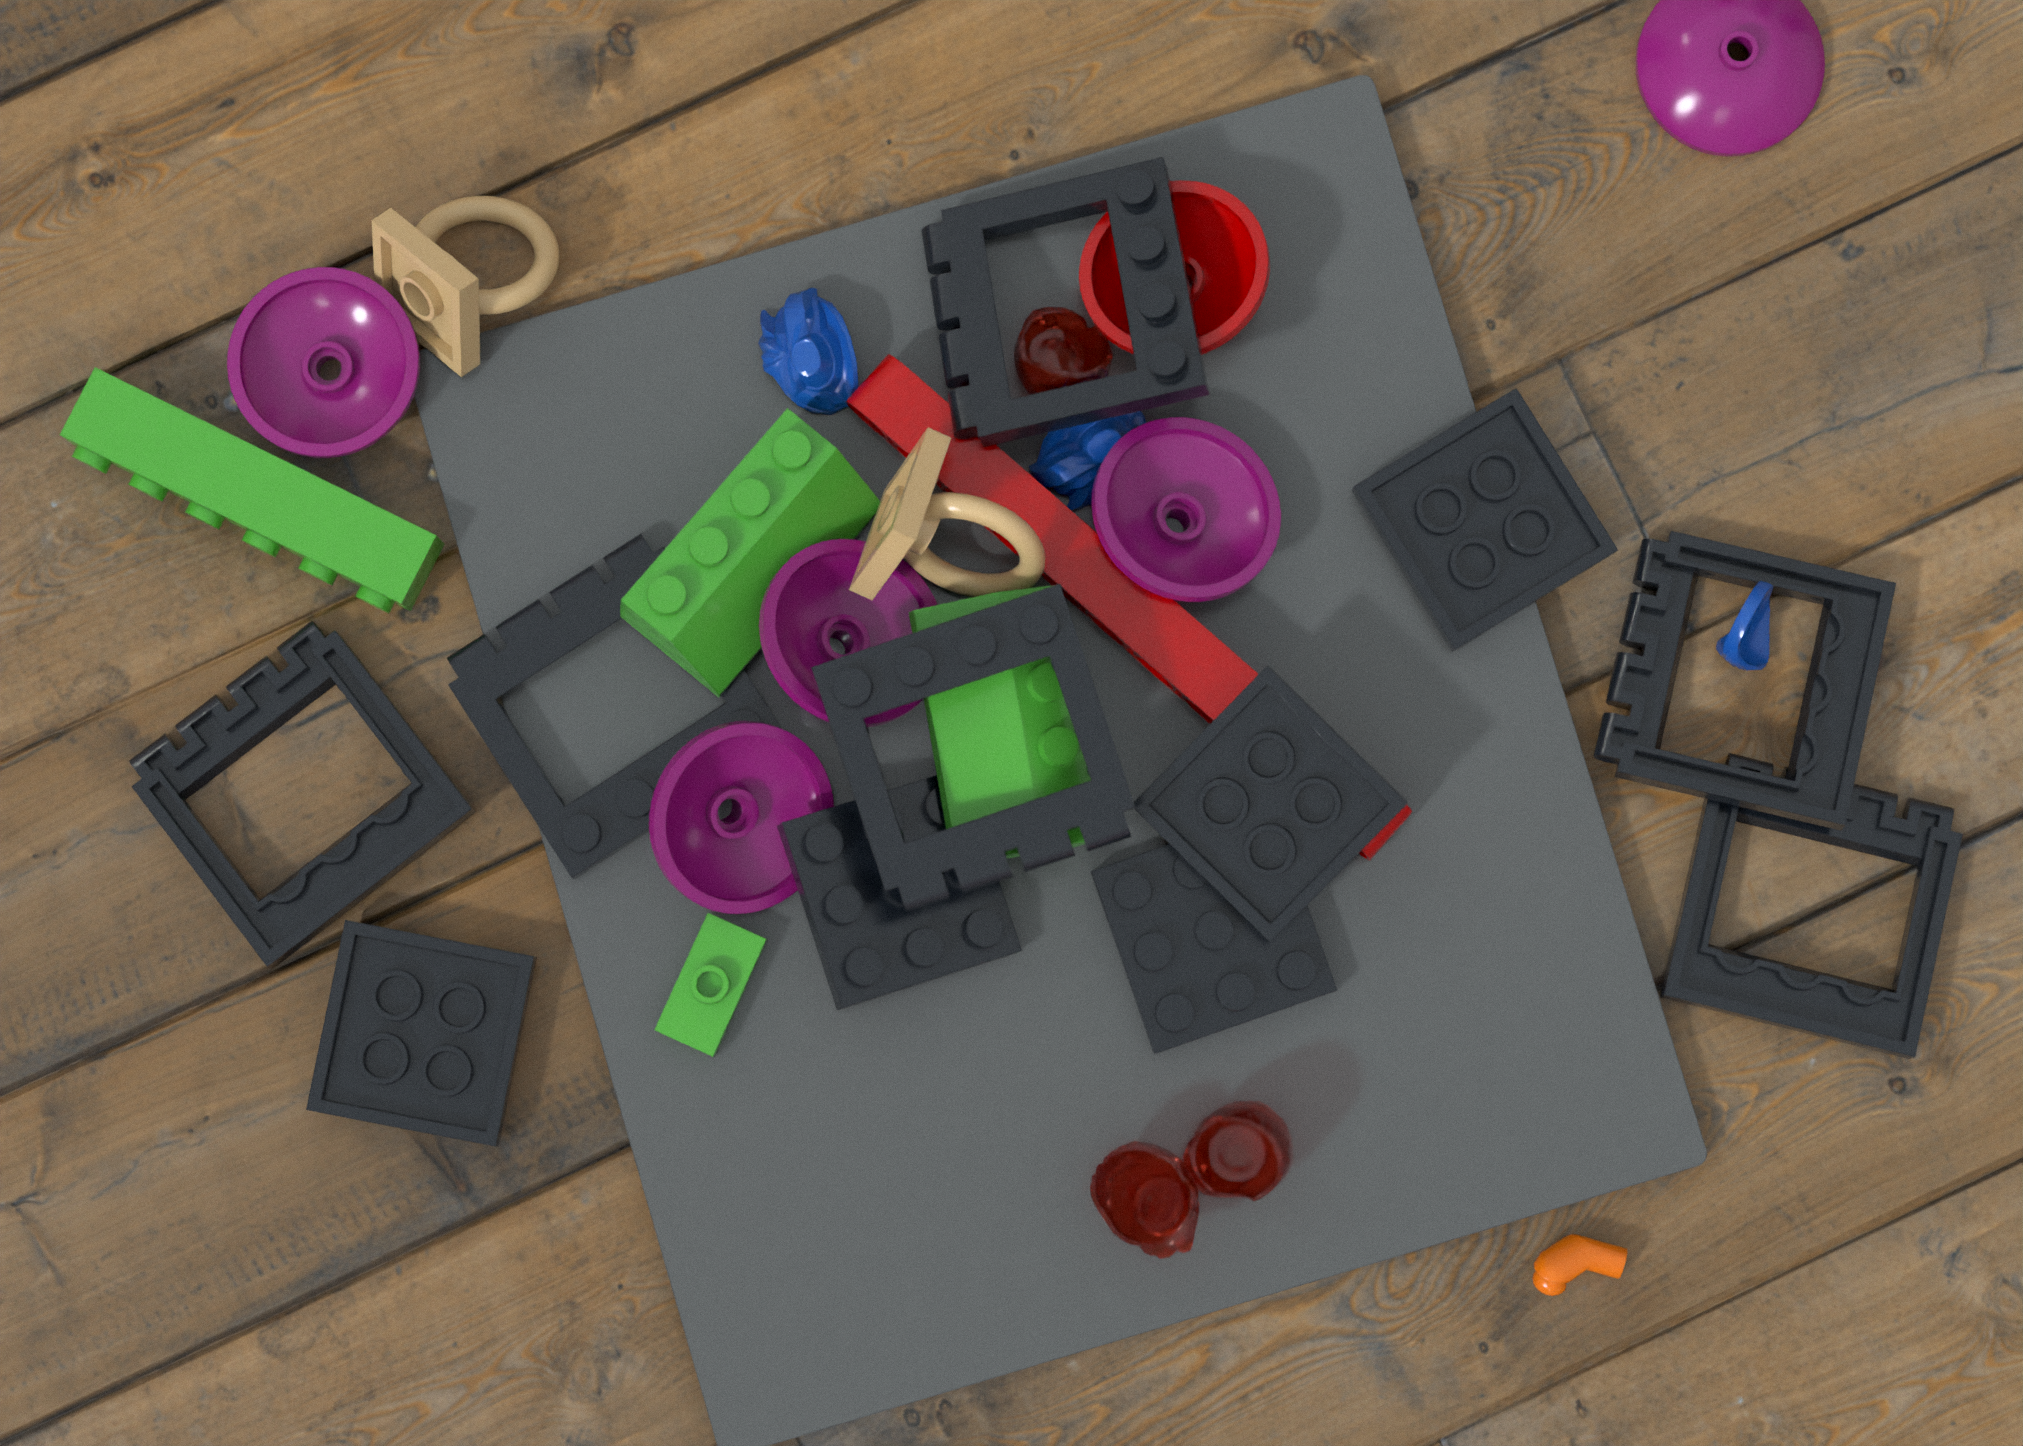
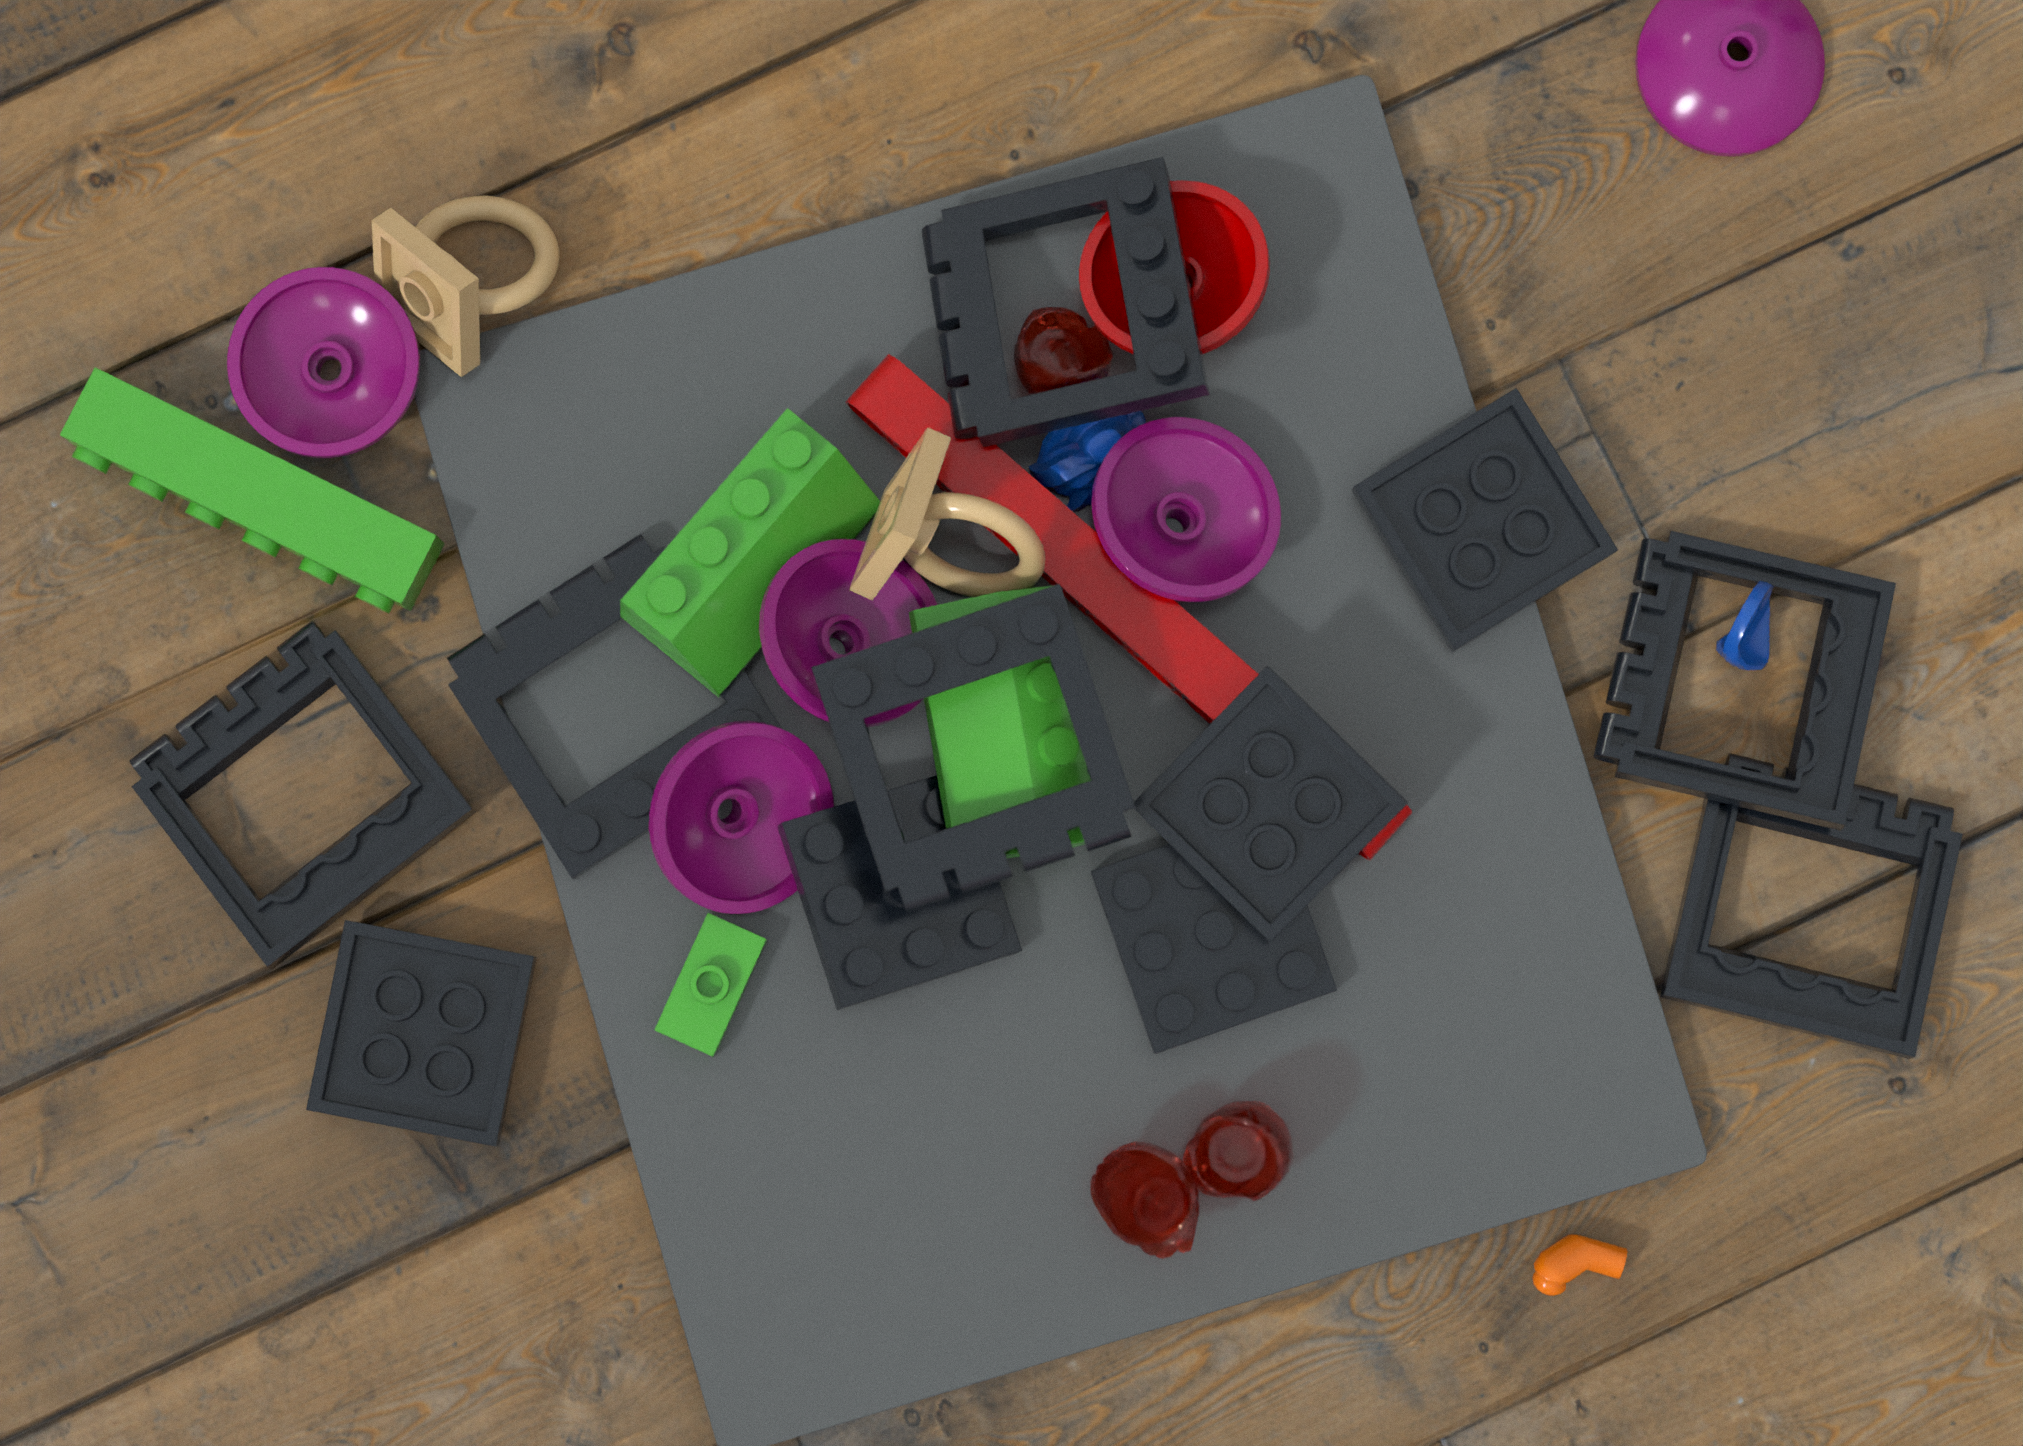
(810, 353): blue hat -> none

